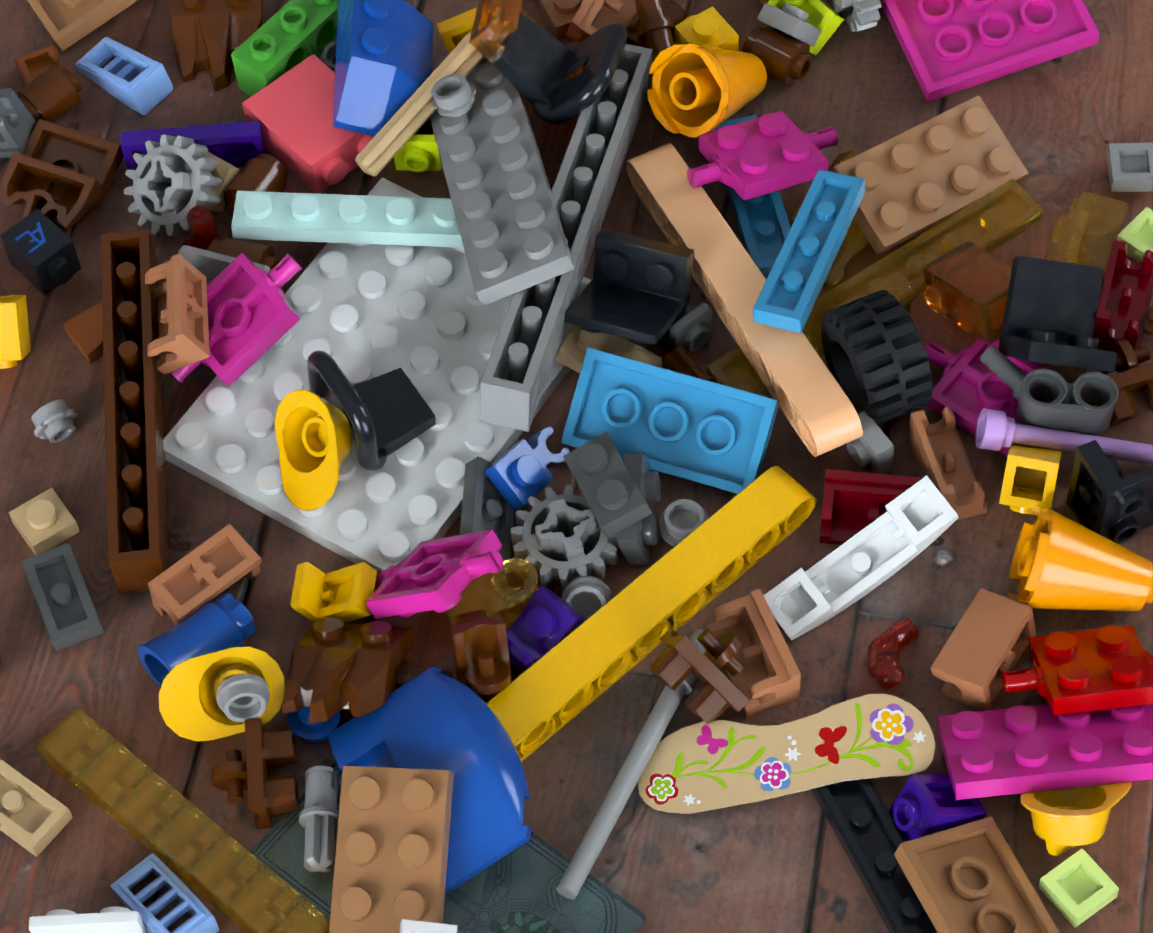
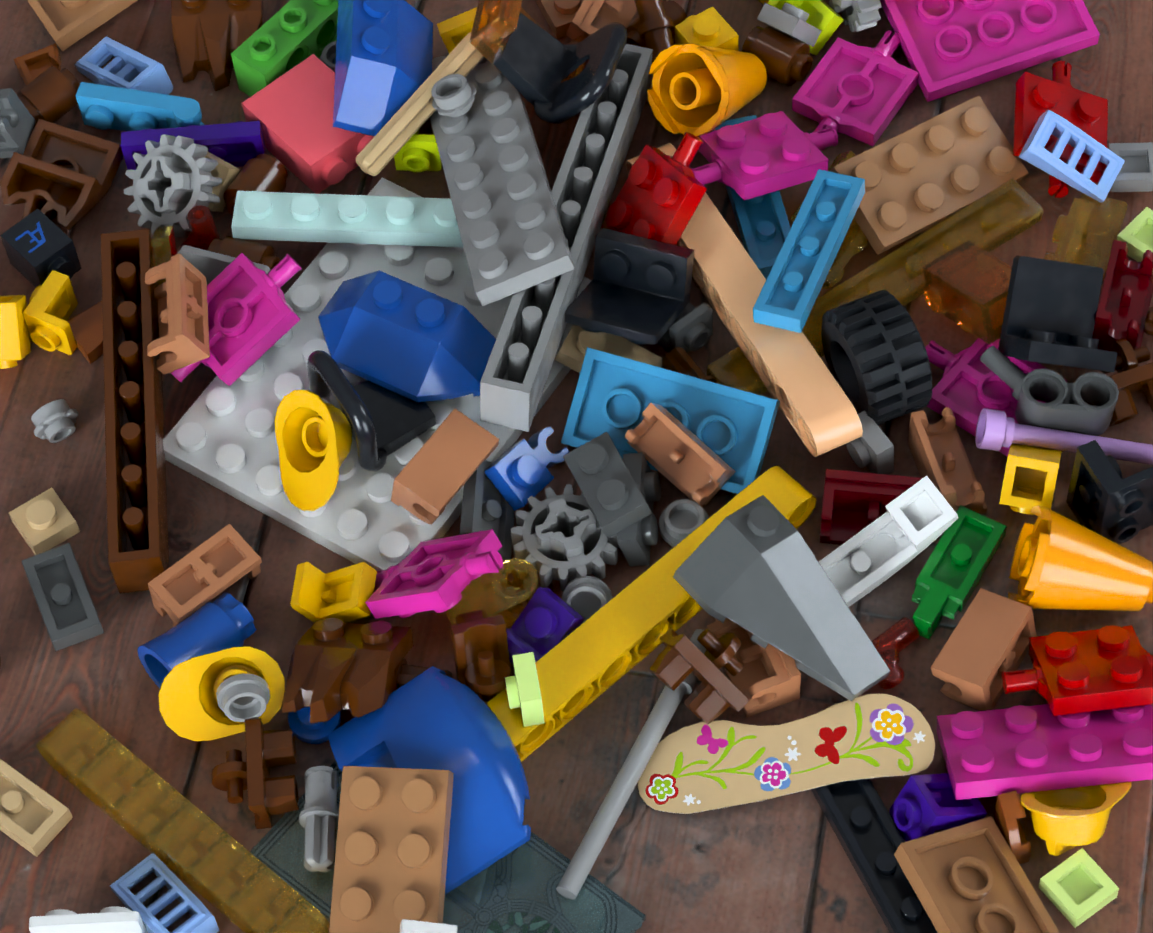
(48, 314): none -> yellow bracket
(134, 109): none -> dark azure plate
(163, 246): none -> clear yellow tile
(405, 338): none -> blue wedge
(442, 466): none -> nougat hinge
(524, 689): none -> yellowish green plate
(658, 194): none -> red plate
(679, 454): none -> nougat hinge
(773, 586): none -> dark grey wedge
(856, 89): none -> dark pink plate
(955, 568): none -> green hinge
(1007, 817): none -> dark orange tile
(1049, 162): none -> light blue slope
(1080, 108): none -> red plate

